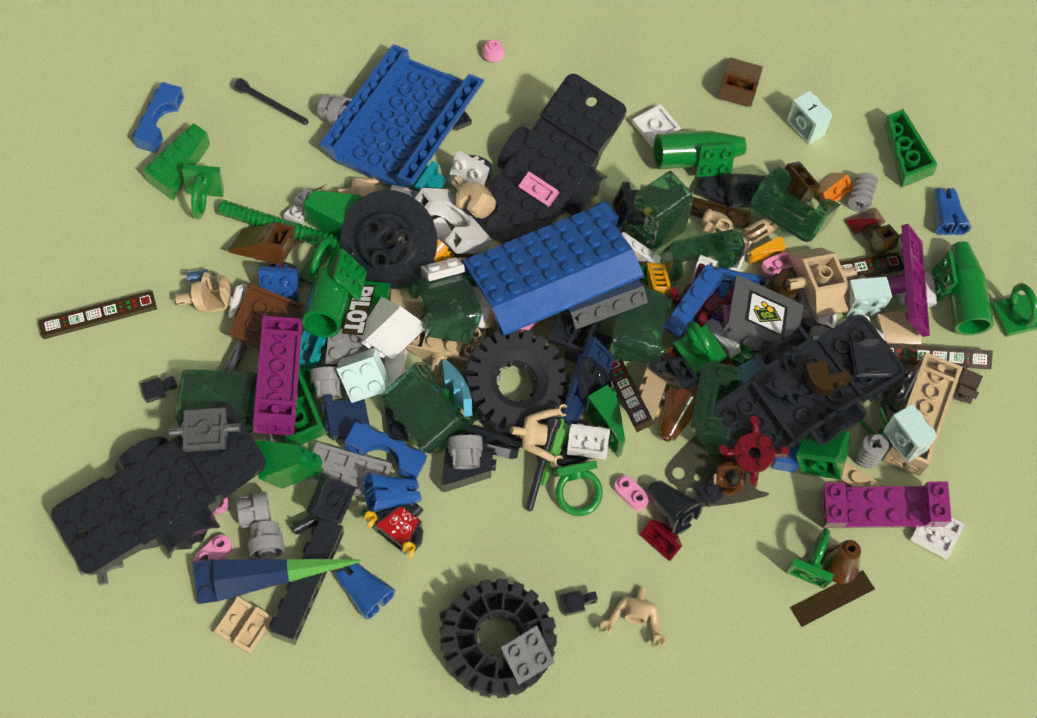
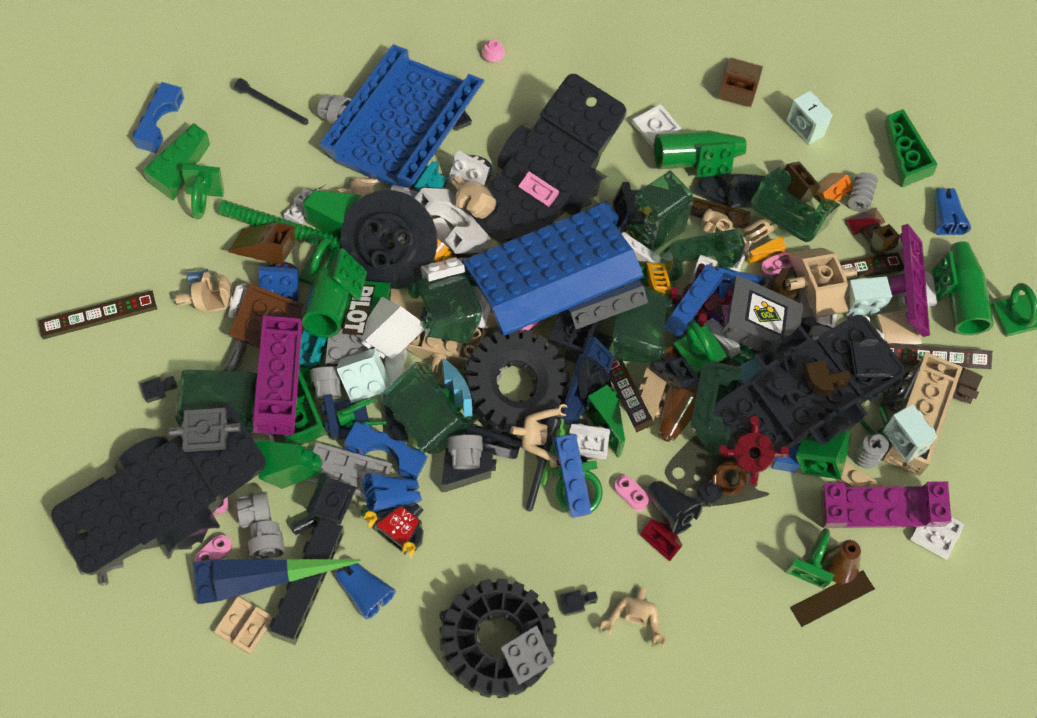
(346, 414): none -> green plant
(573, 476): none -> blue arch

